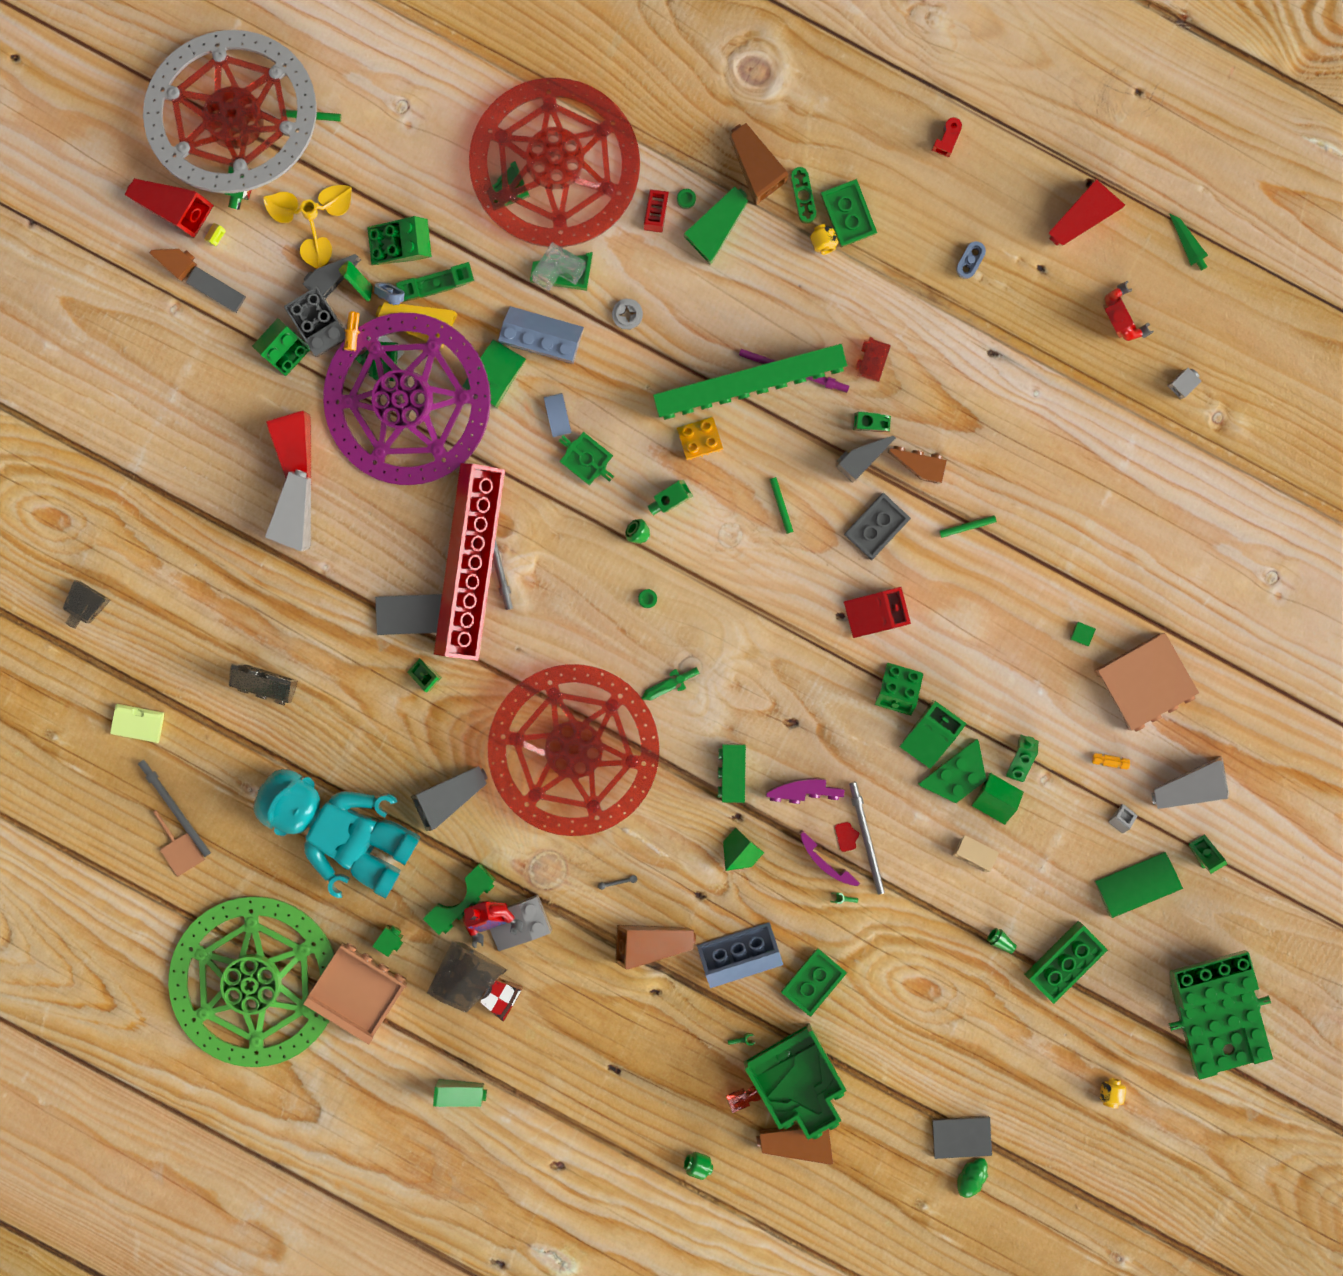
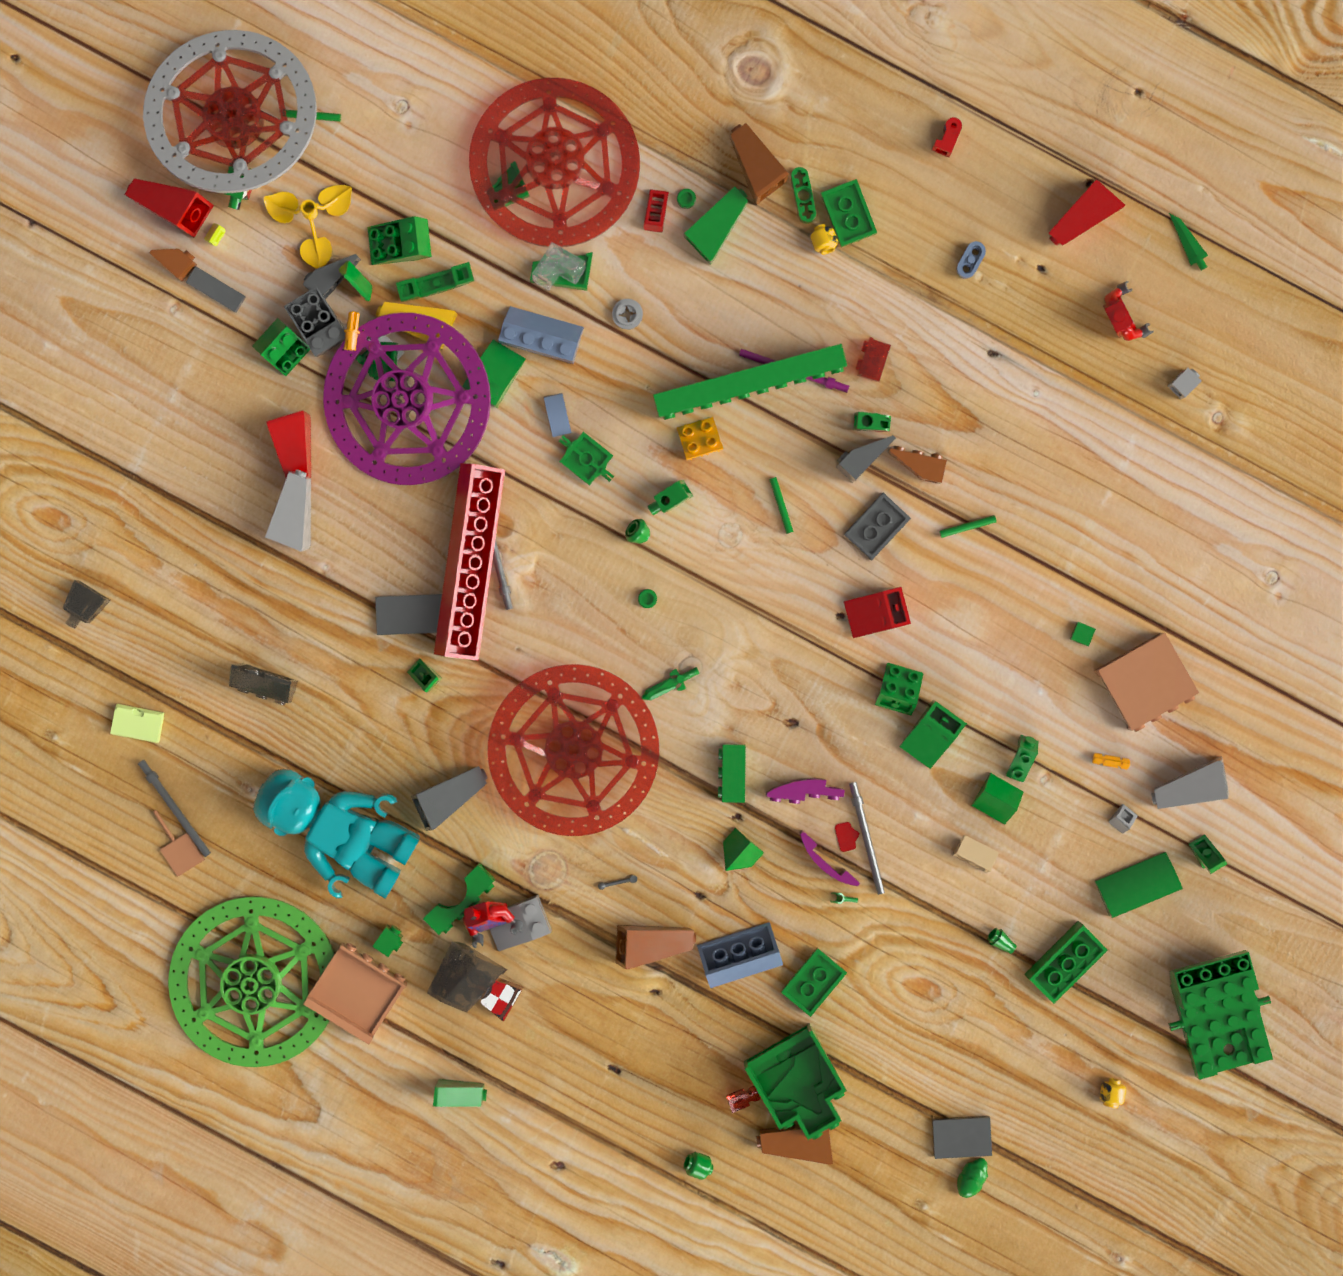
(389, 293): sand blue plate -> none
(742, 1040): green hand -> none
(958, 774): green wing -> none

